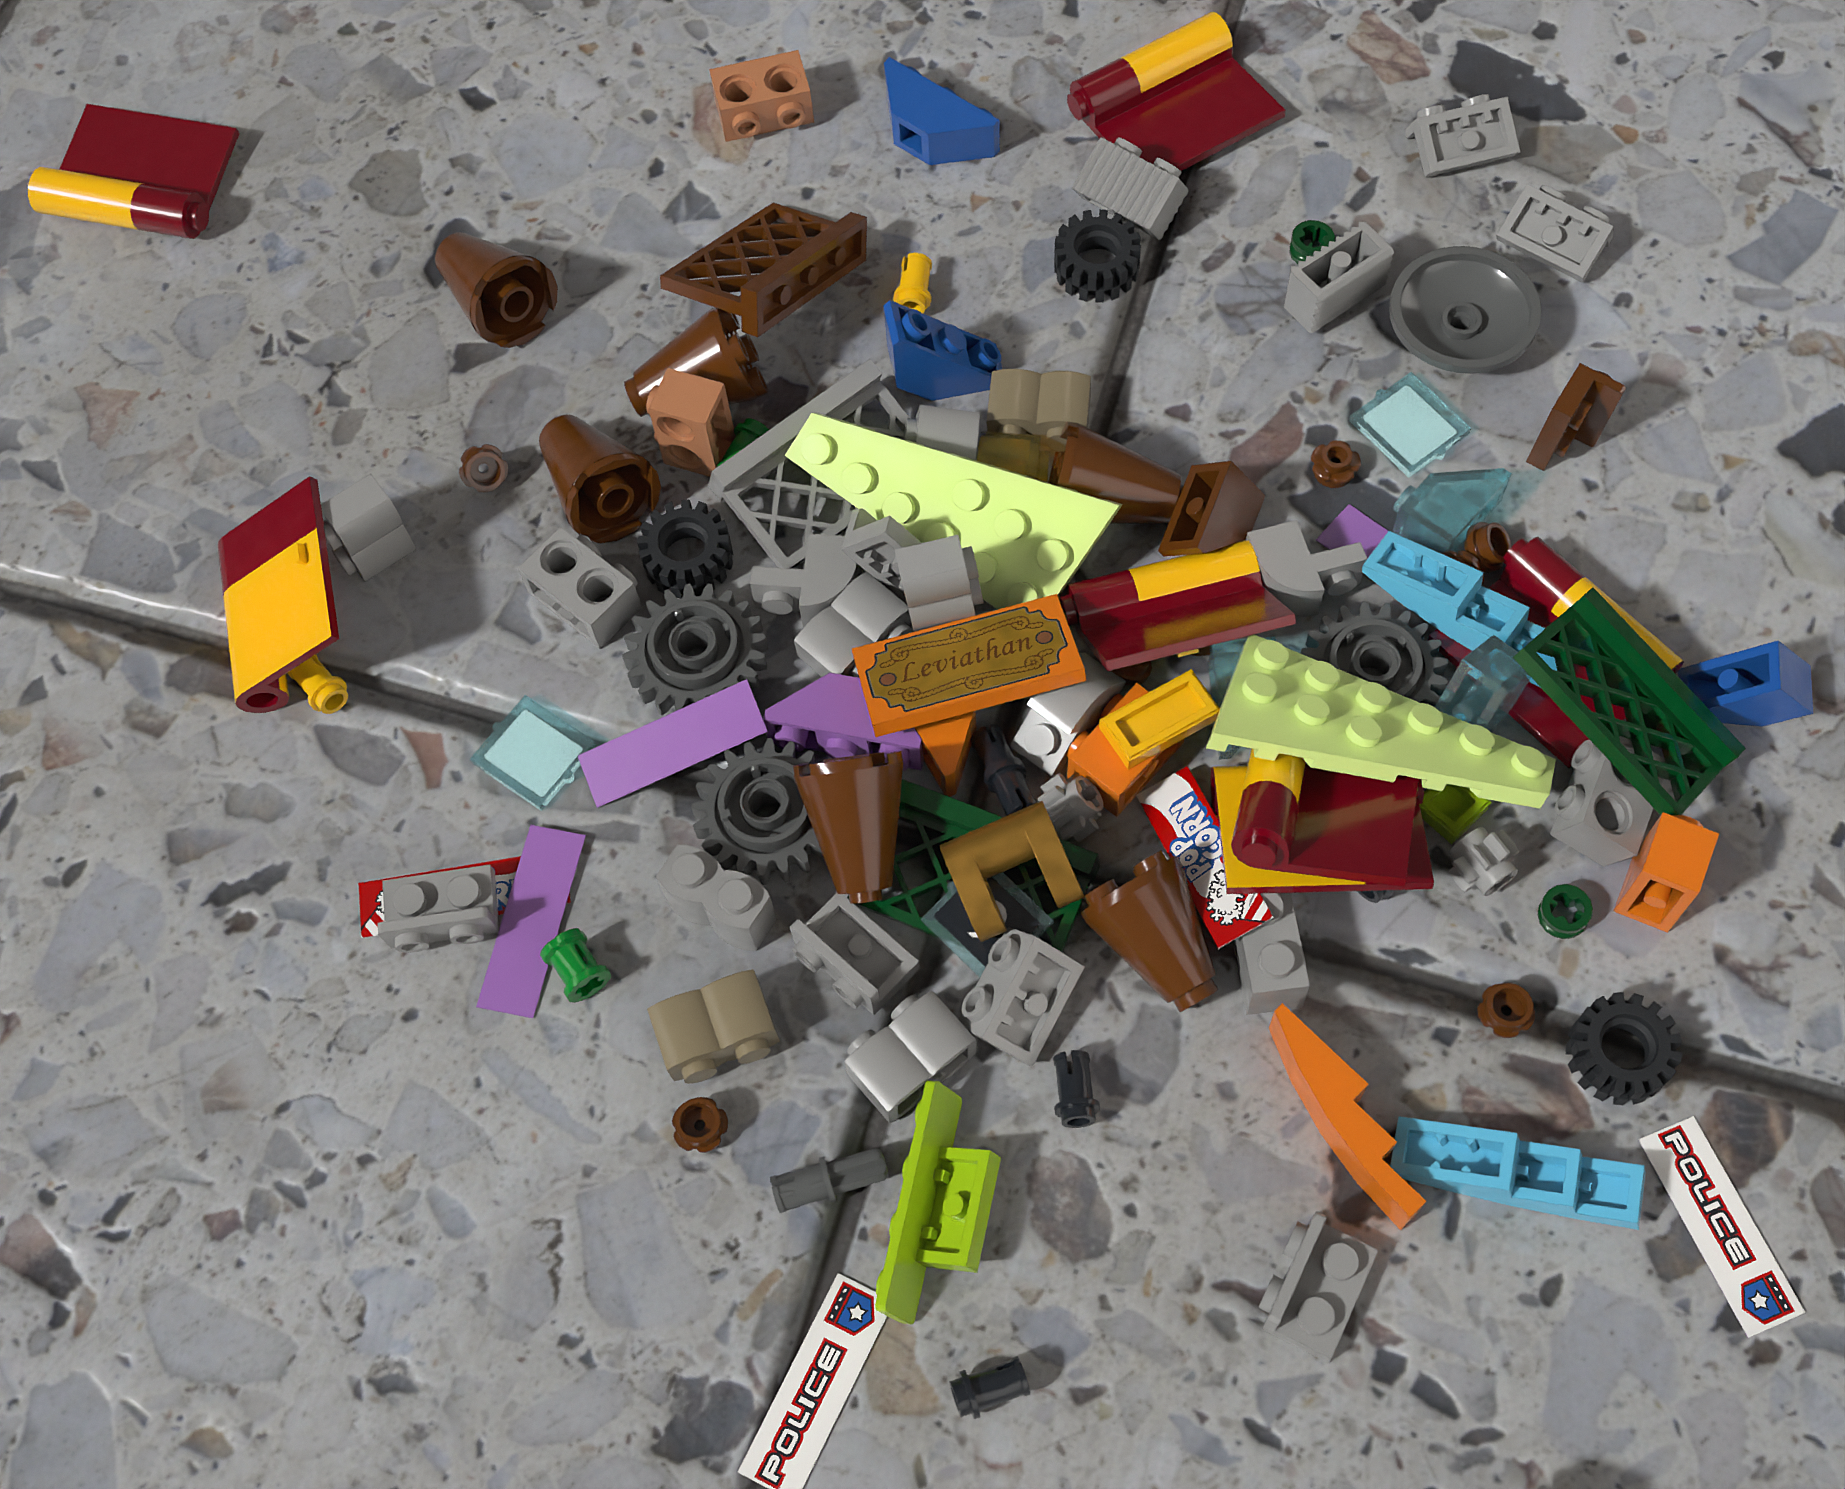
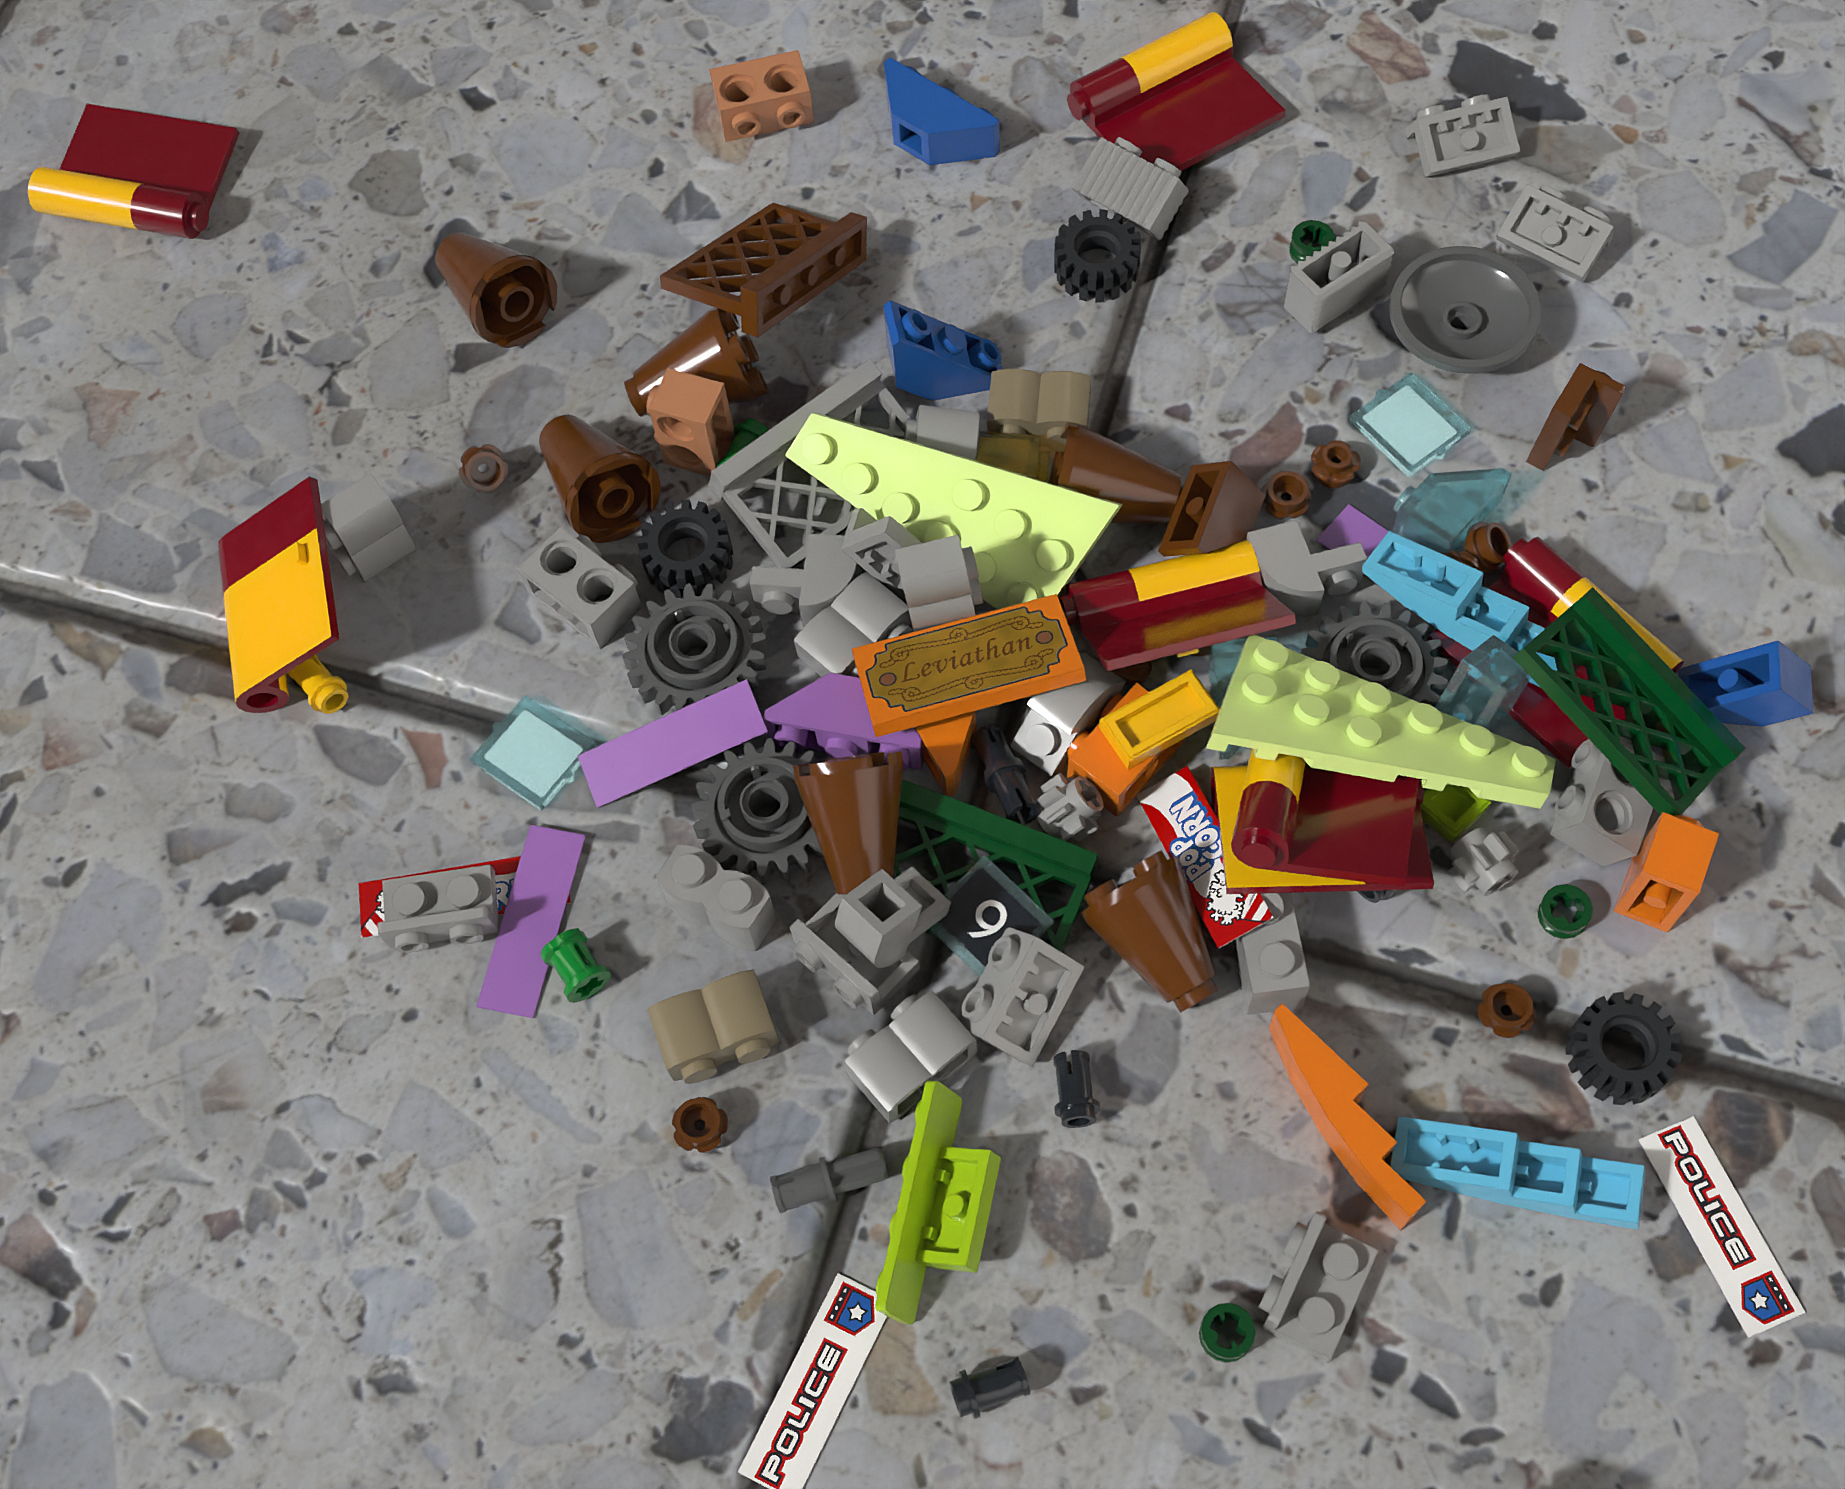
(889, 914): none -> light grey brick
(914, 282): yellow pin -> none
(1001, 847): pearl gold connector -> none
(1244, 1328): none -> dark green bush
(1286, 484): none -> reddish brown plate

